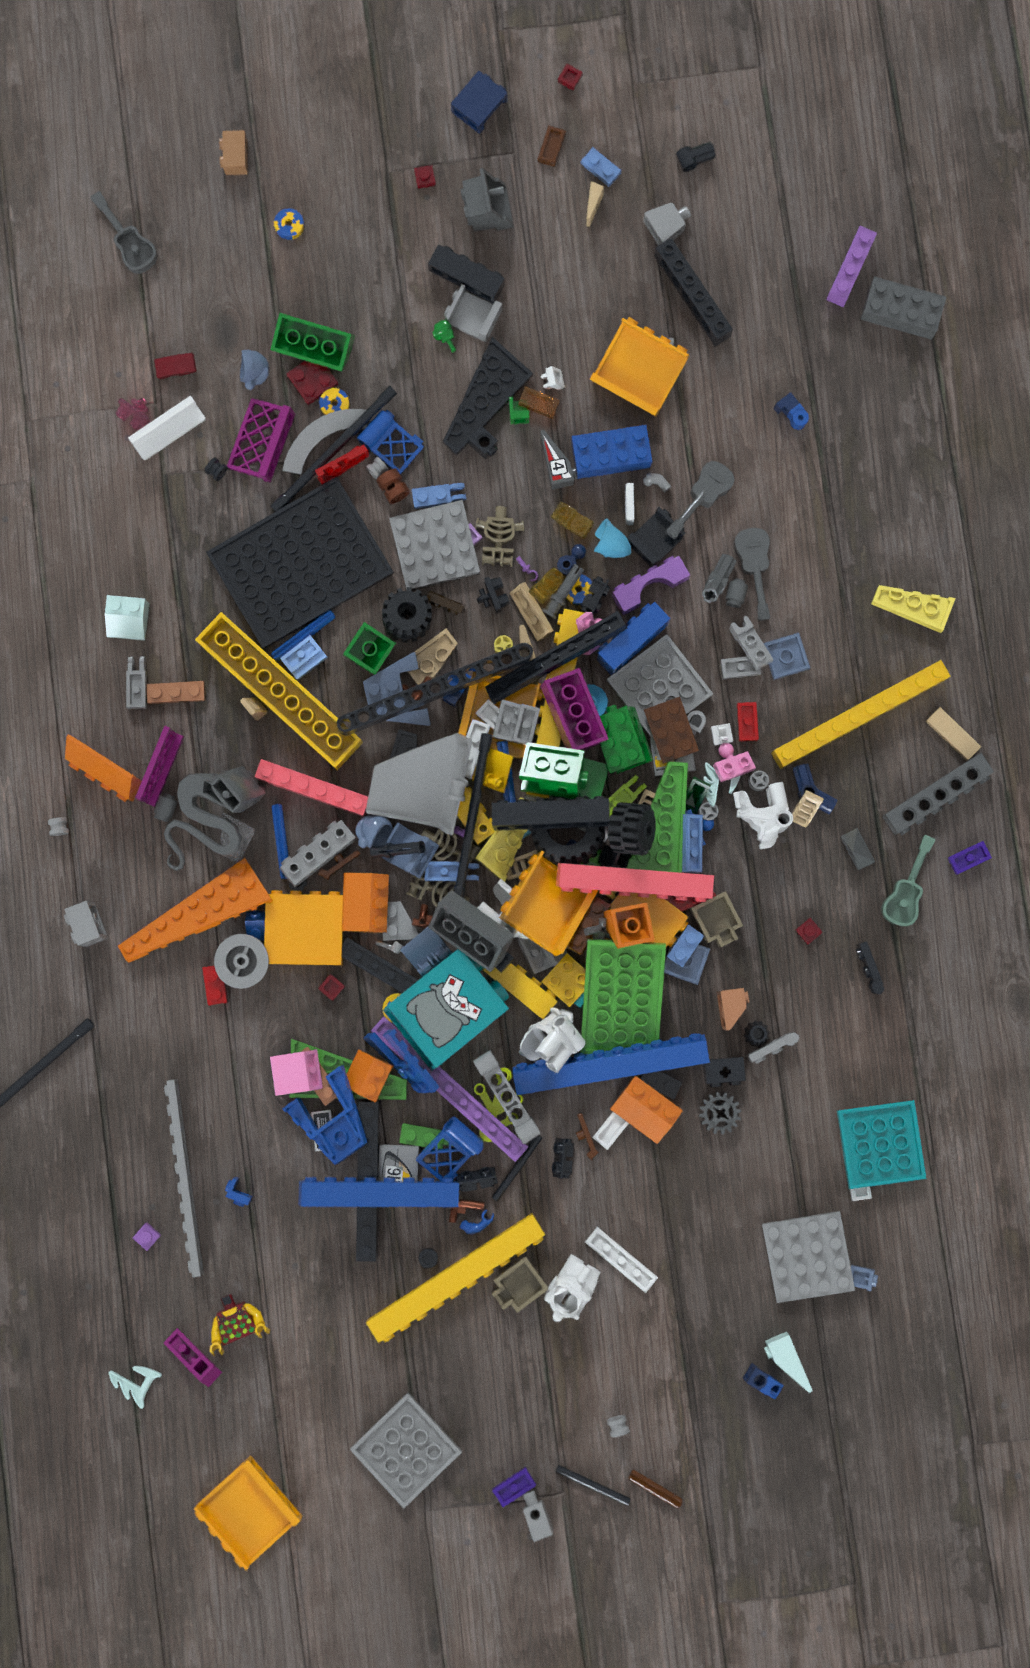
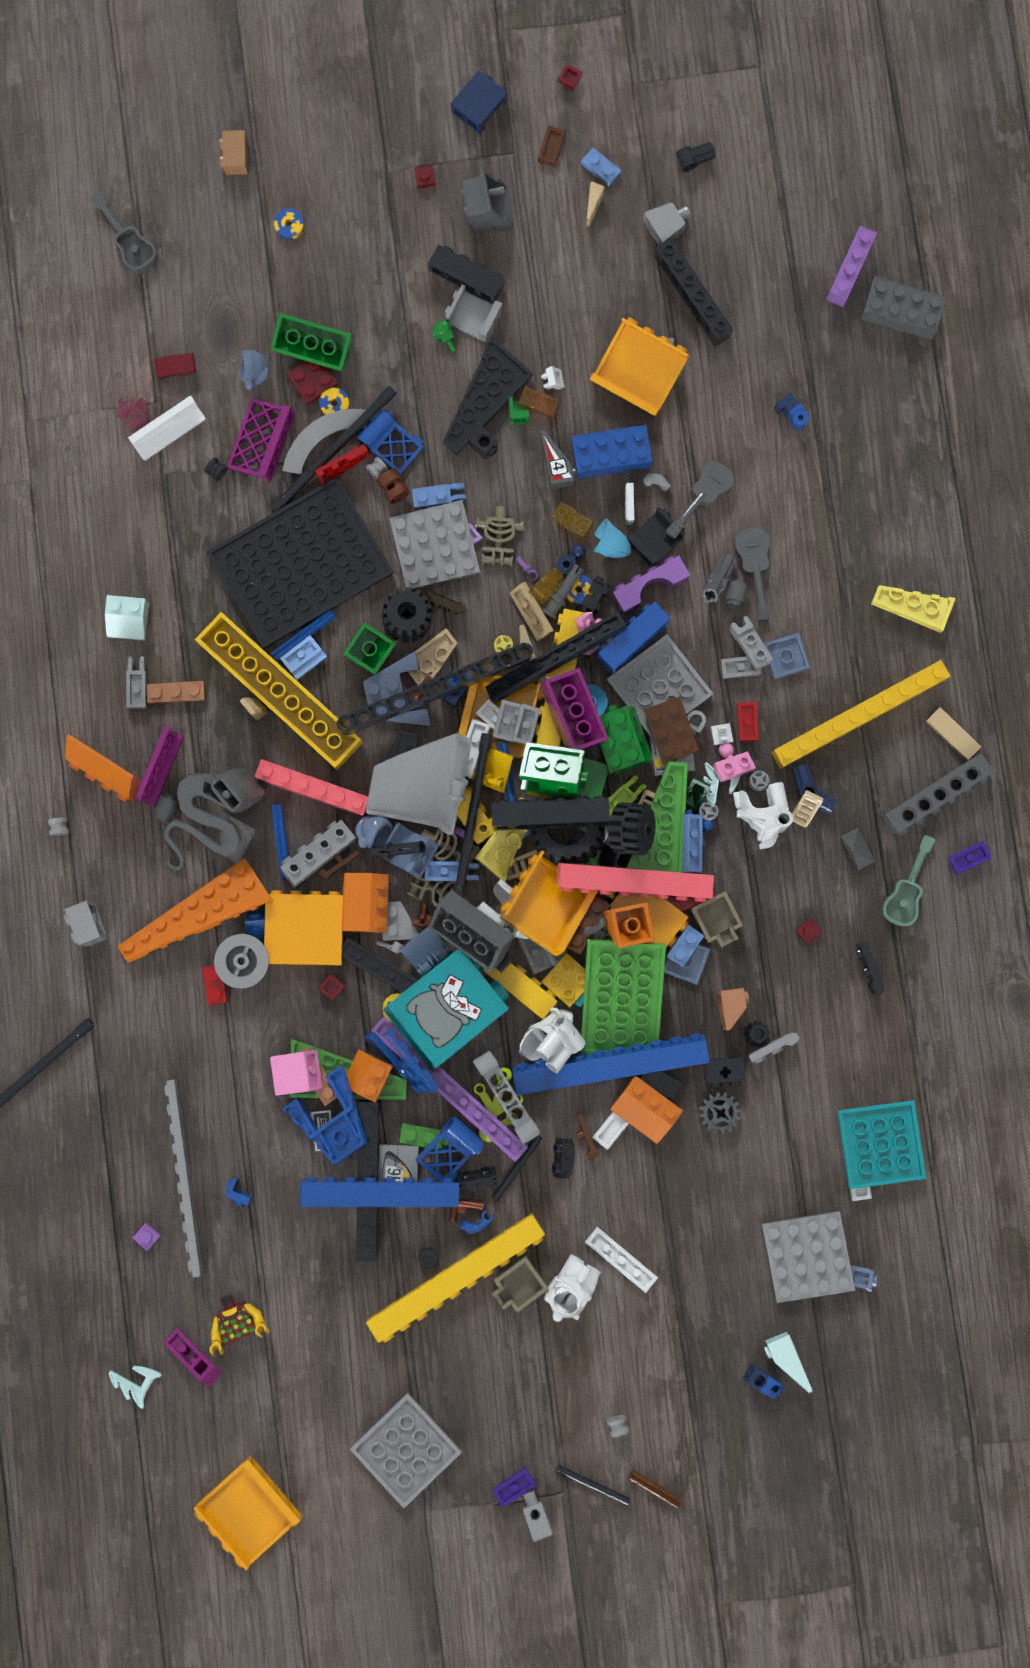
(498, 602): black hips -> none

